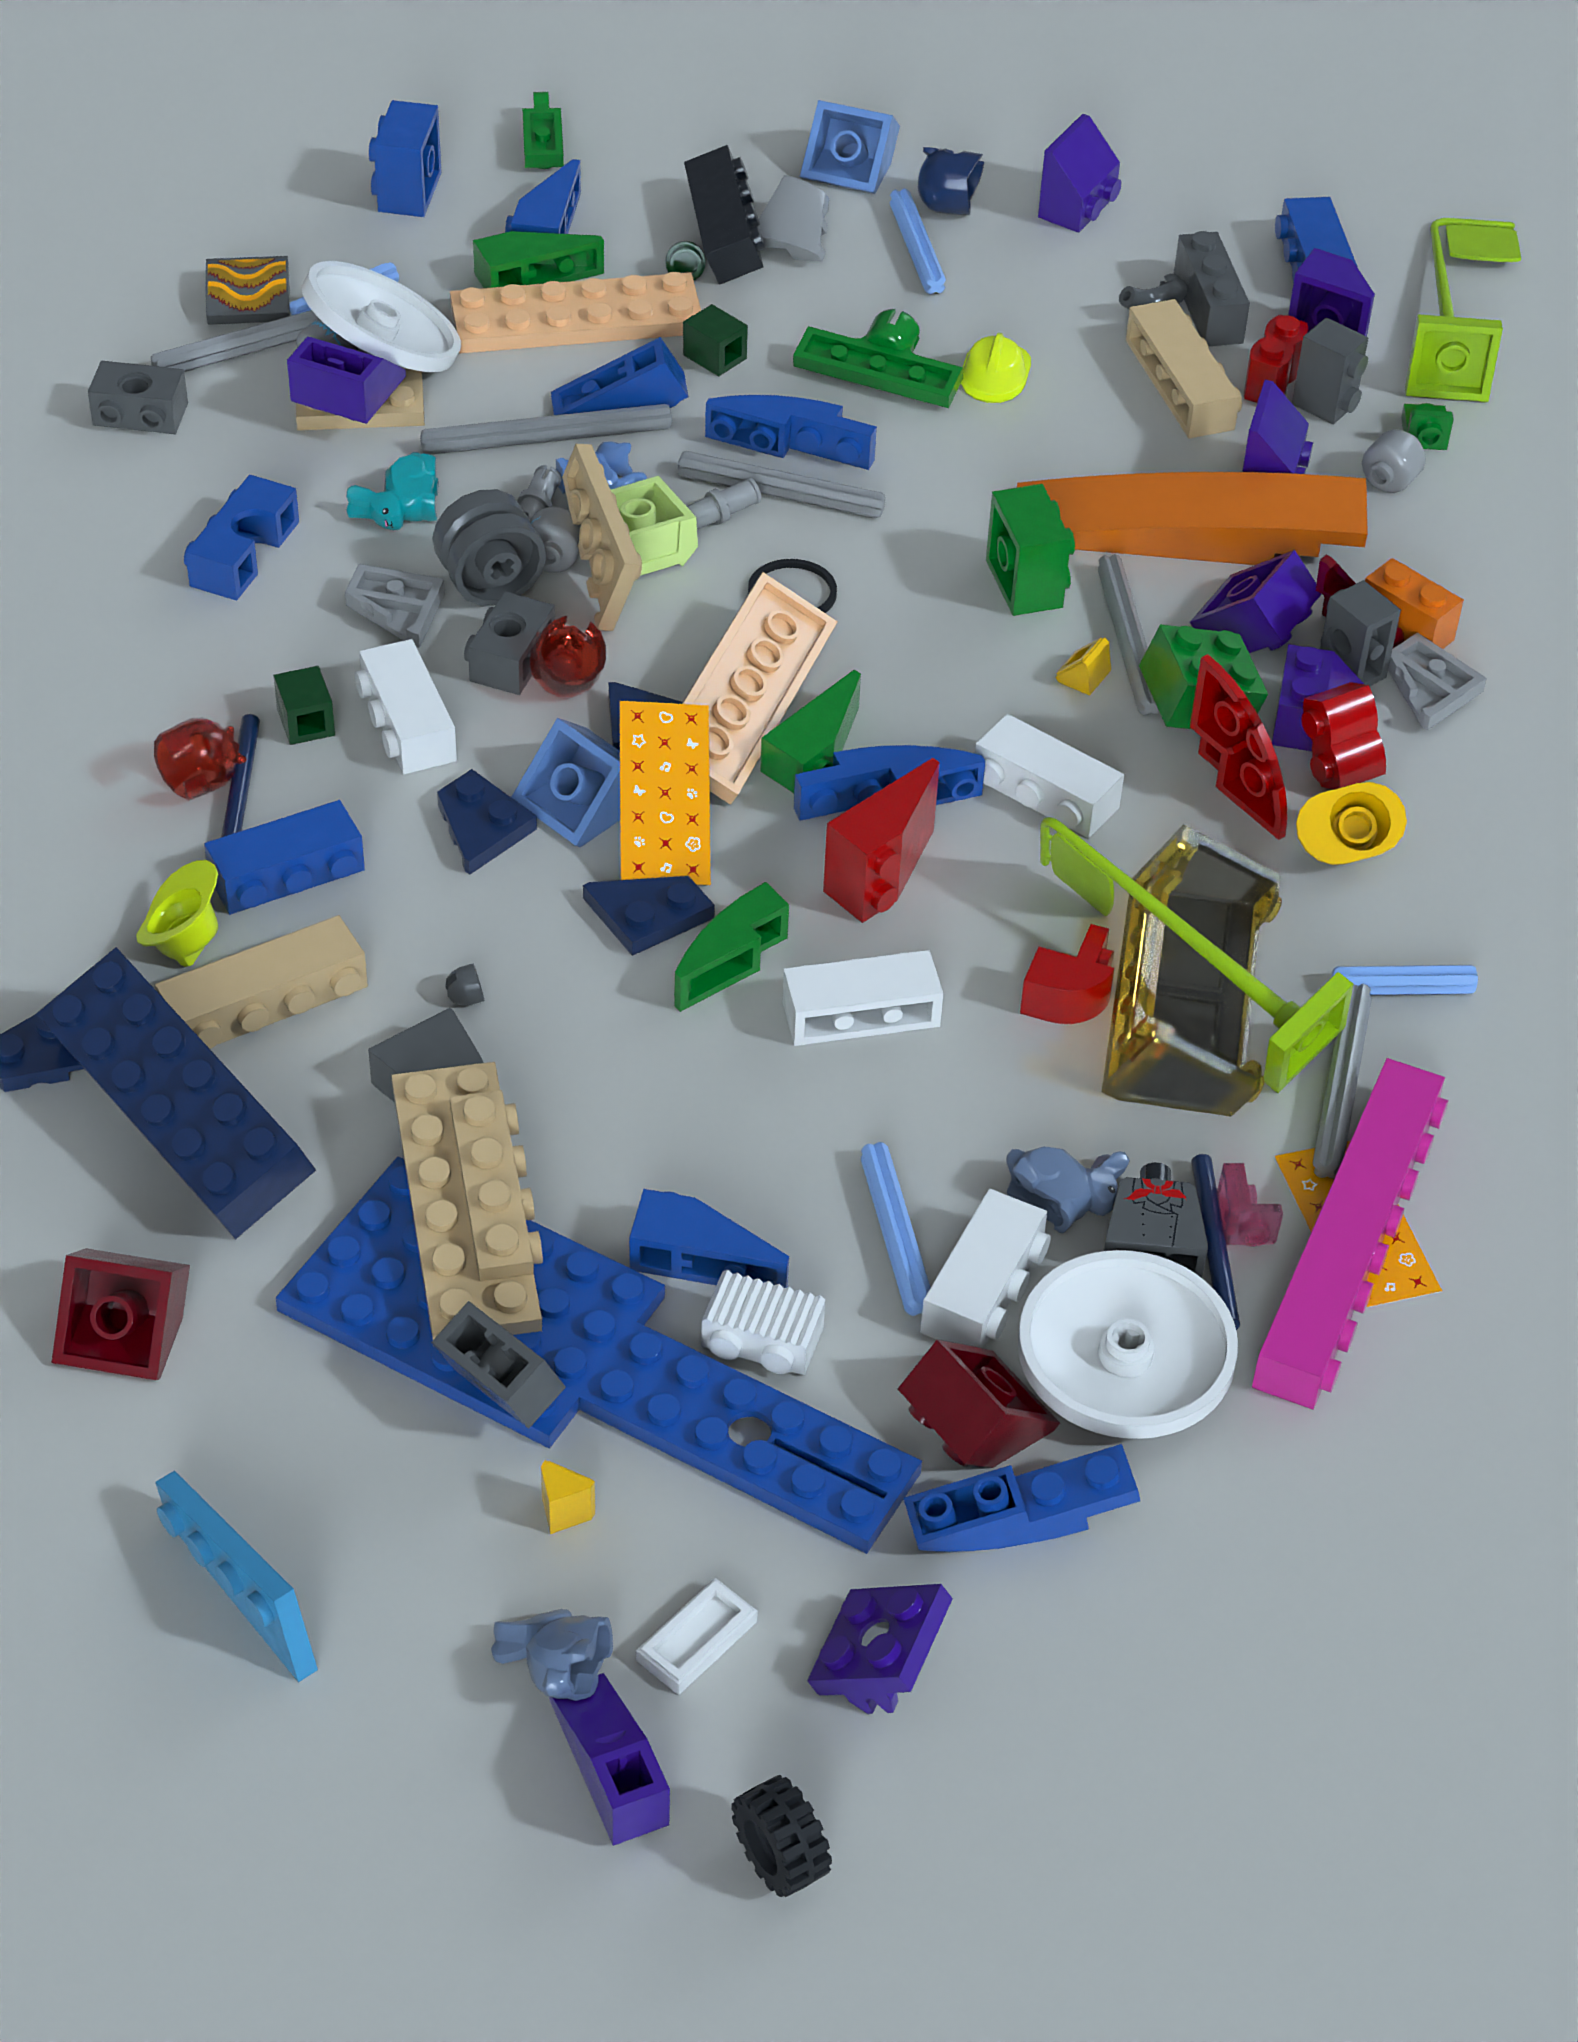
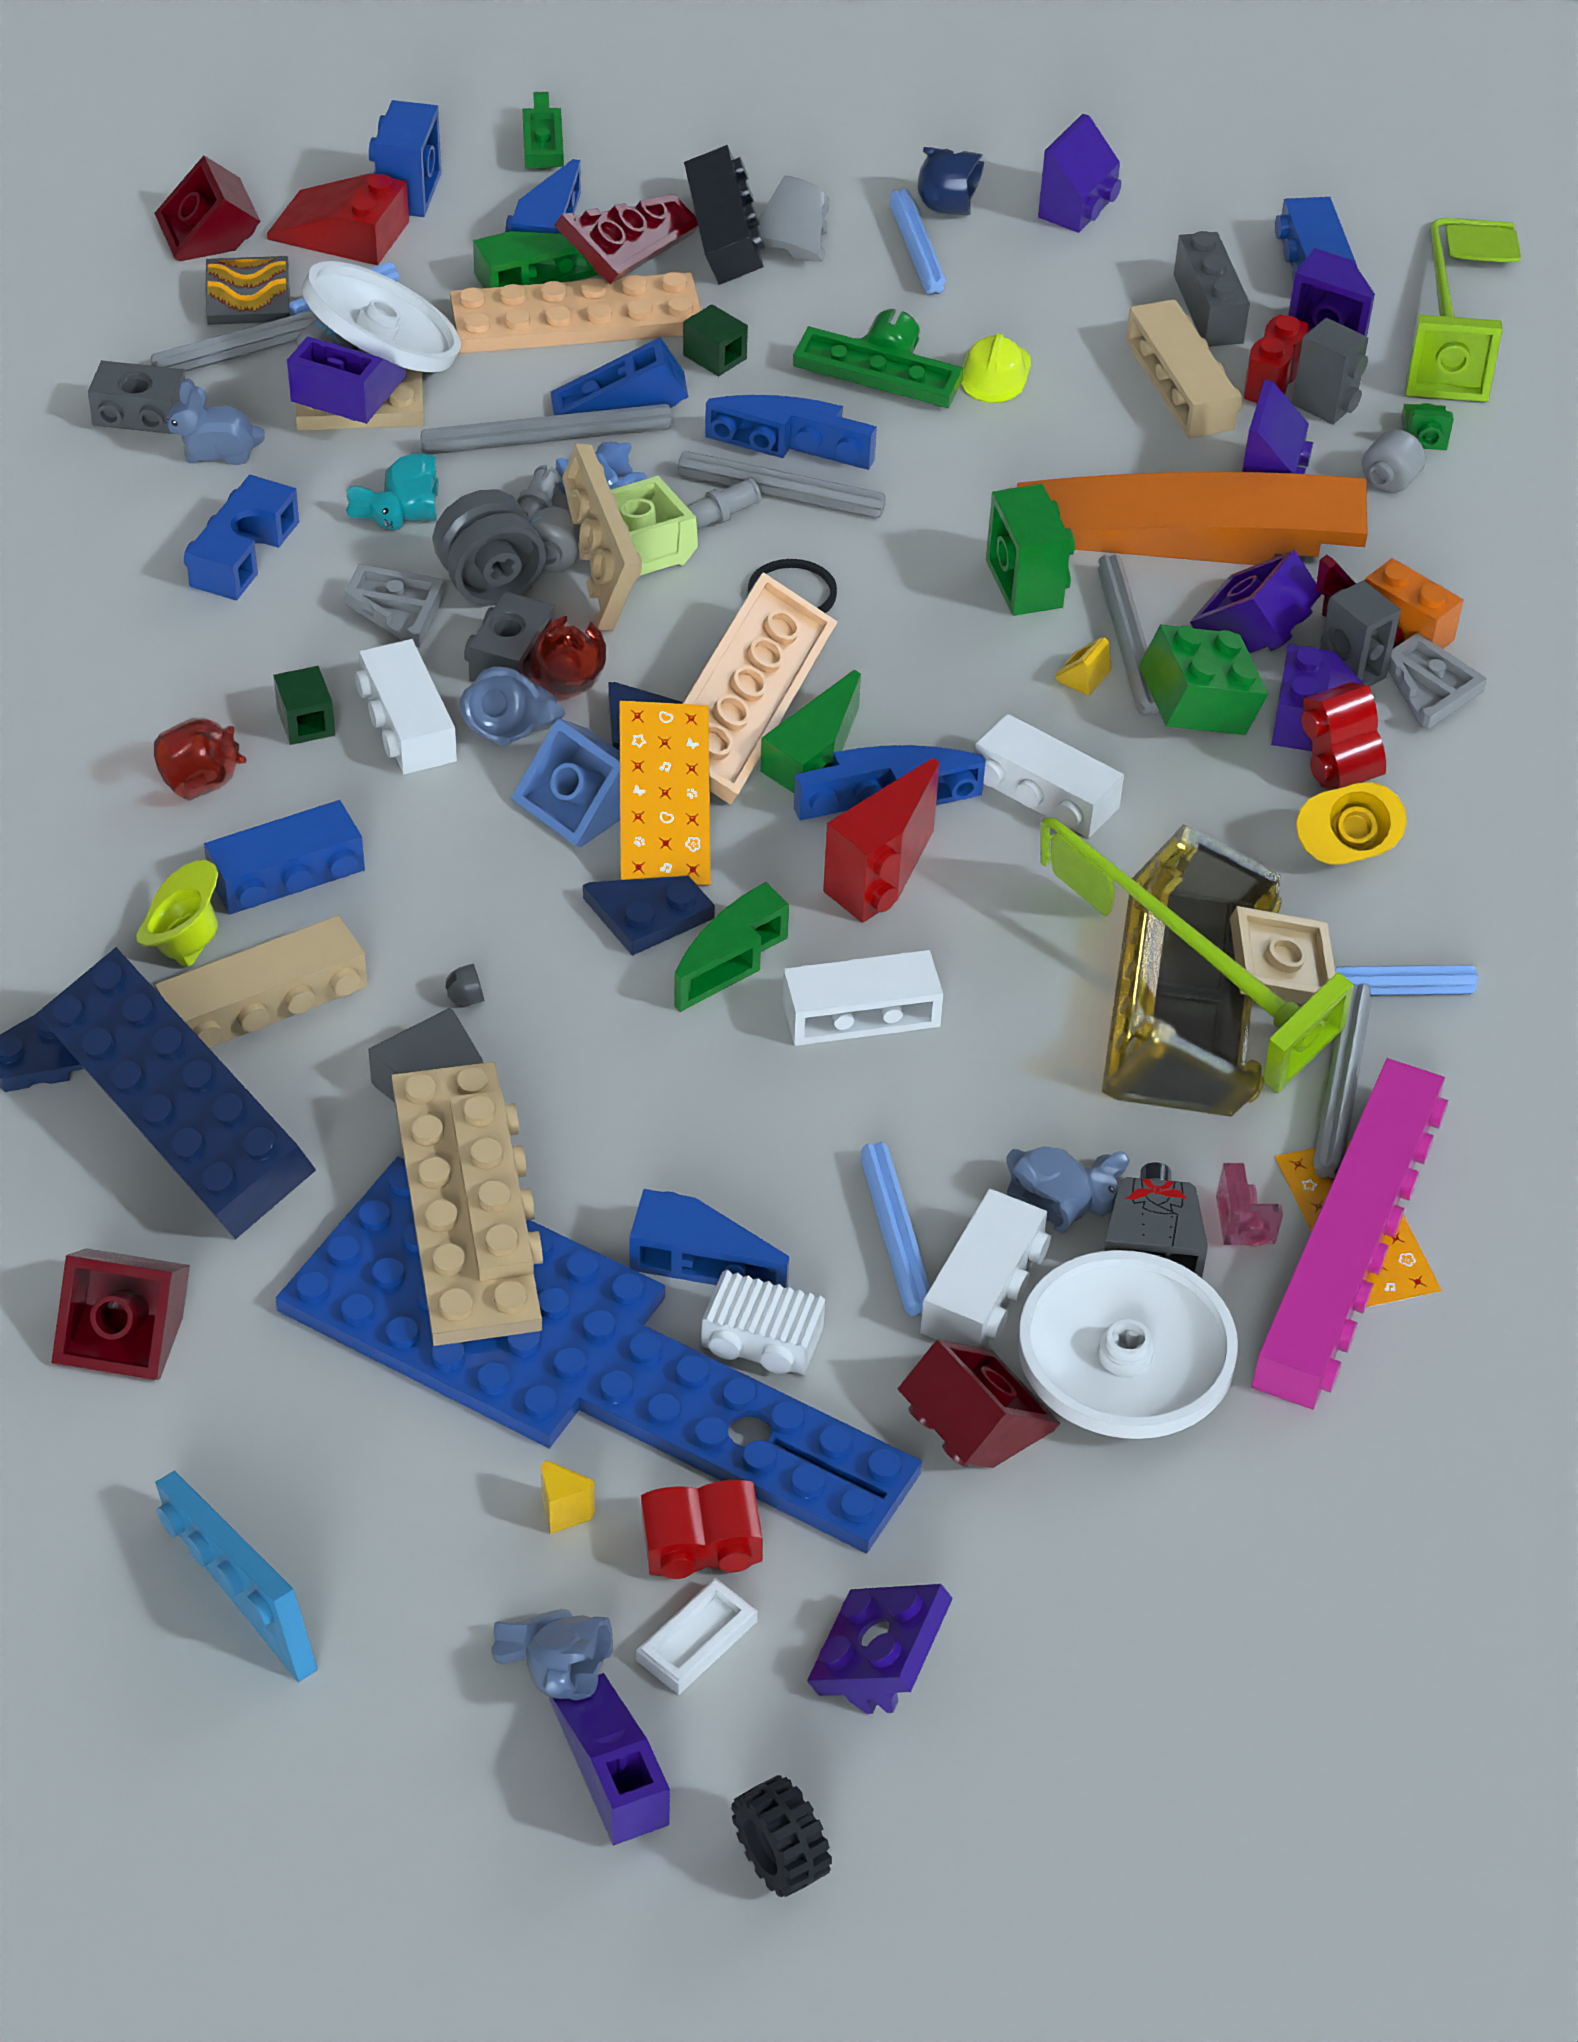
(207, 213): none -> dark red slope
(211, 431): none -> sand blue animal
(241, 778): dark blue bar -> none
(346, 217): none -> red slope
(482, 819): dark blue wing -> none
(498, 1364): dark grey brick -> none
(507, 706): none -> sand blue hair
(626, 235): none -> dark red wing
(686, 258): plate -> none
(701, 1528): none -> red brick
(849, 147): medium blue slope -> none
(1028, 1508): blue slope -> none
(1070, 987): red brick -> none
(1172, 289): dark grey arm -> none
(1217, 1248): dark blue bar -> none
(1238, 748): red brick -> none
(1283, 951): none -> tan plate

